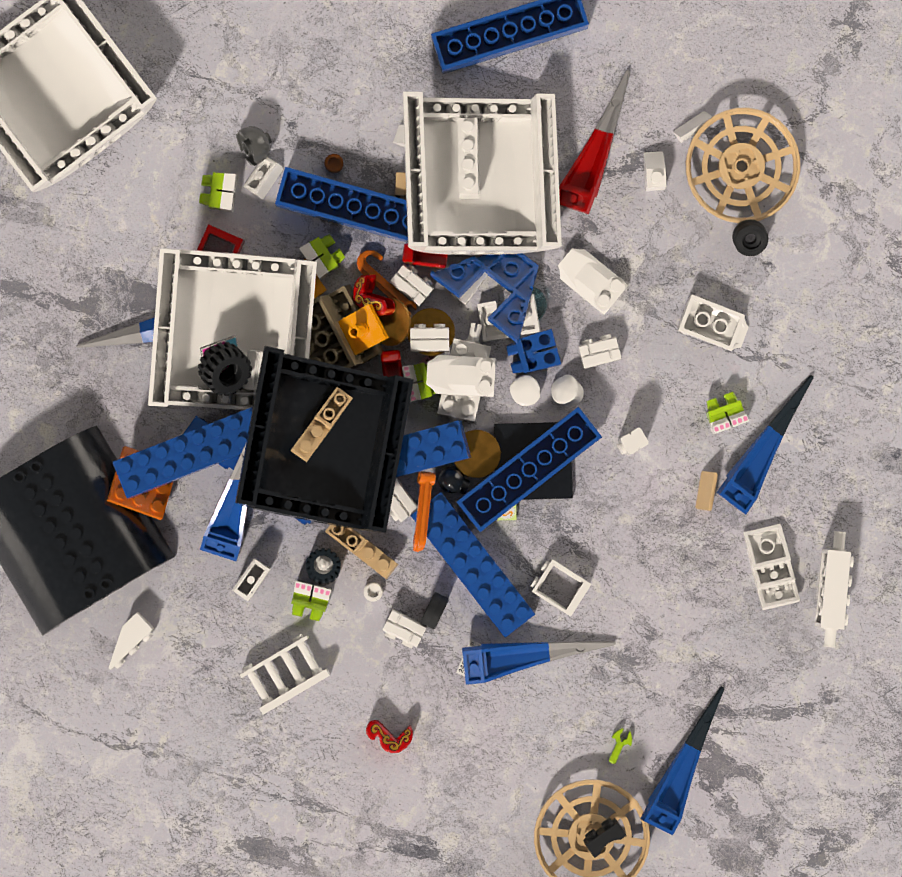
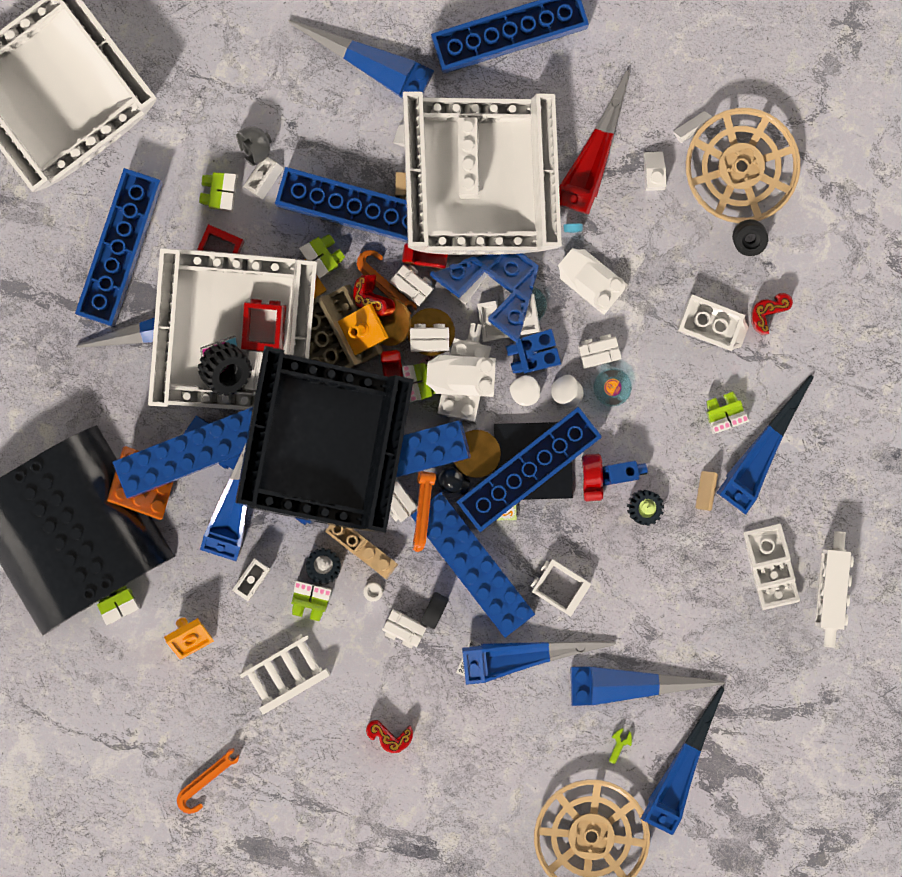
(118, 606): none -> hips
(119, 247): none -> blue brick
(131, 635): white slope -> none
(188, 637): none -> light orange tile
(202, 780): none -> orange piece
(280, 324): none -> red window
(321, 424): tan slope -> none
(334, 163): dark orange tile -> none
(386, 68): none -> blue plate
(572, 228): none -> medium azure tile
(592, 477): none -> red animal
(597, 840): black brick -> none
(607, 685): none -> blue plate
(612, 387): none -> clear light blue tile
(617, 472): none -> blue torso
(632, 442): white brick -> none
(645, 507): none -> black wheel
(768, 307): none -> red animal

